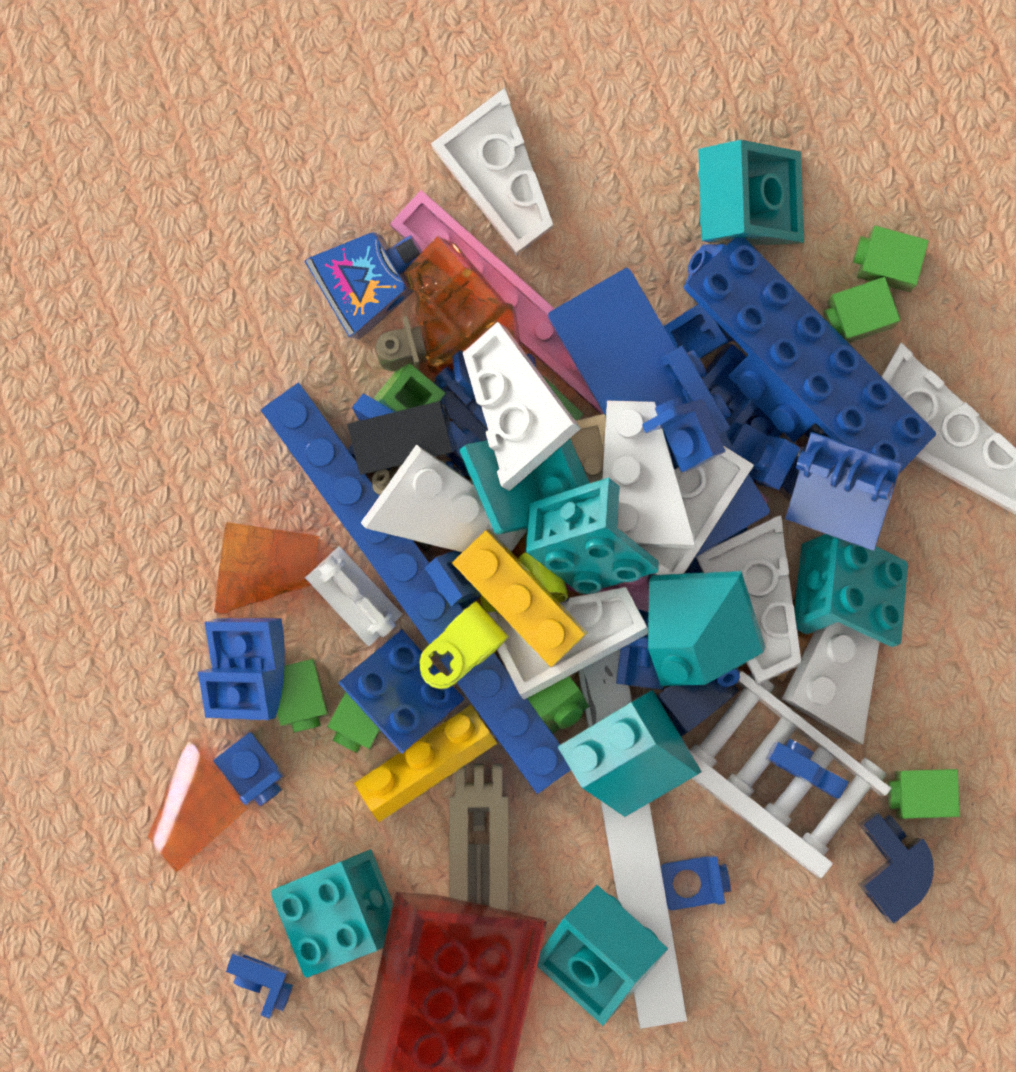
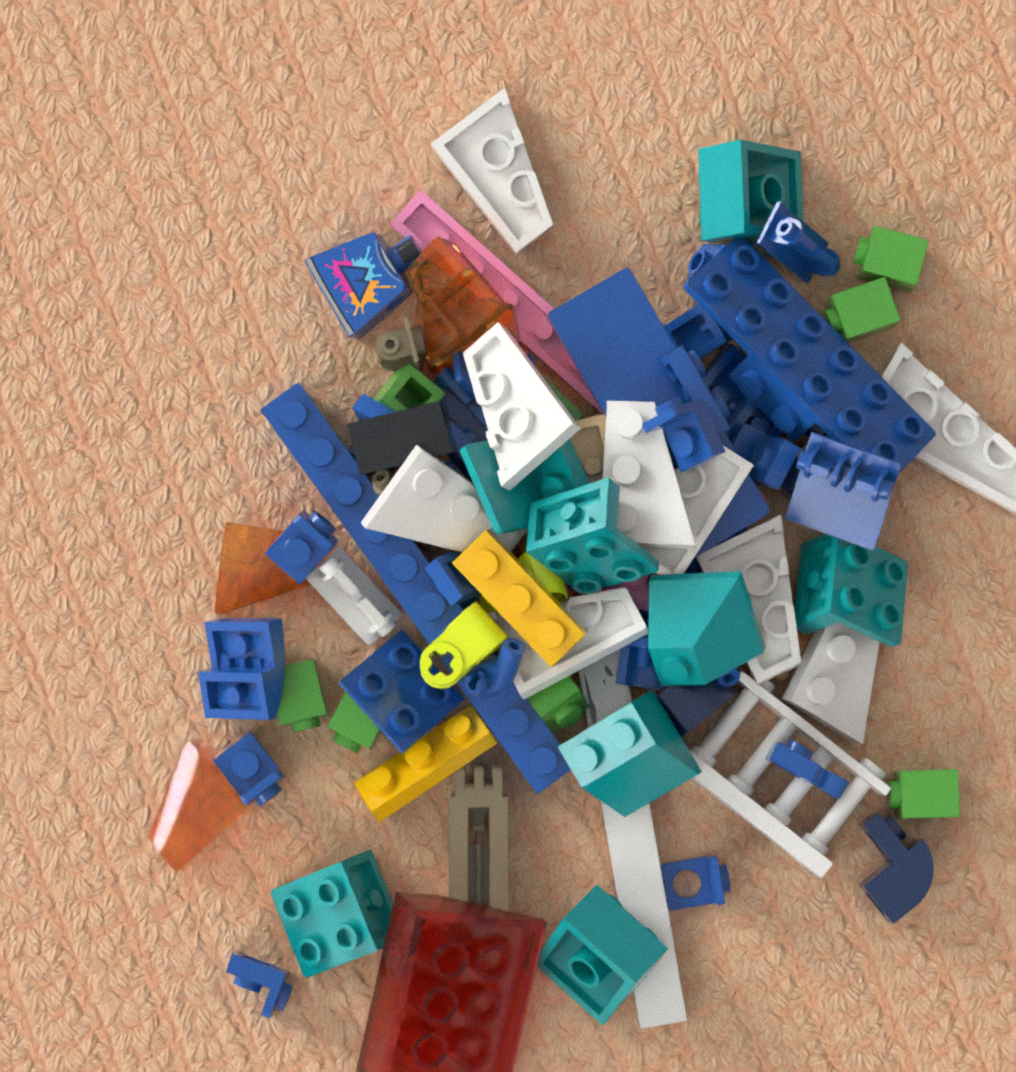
(303, 545): none -> blue bracket
(497, 672): none -> blue arm
(797, 245): none -> blue hinge

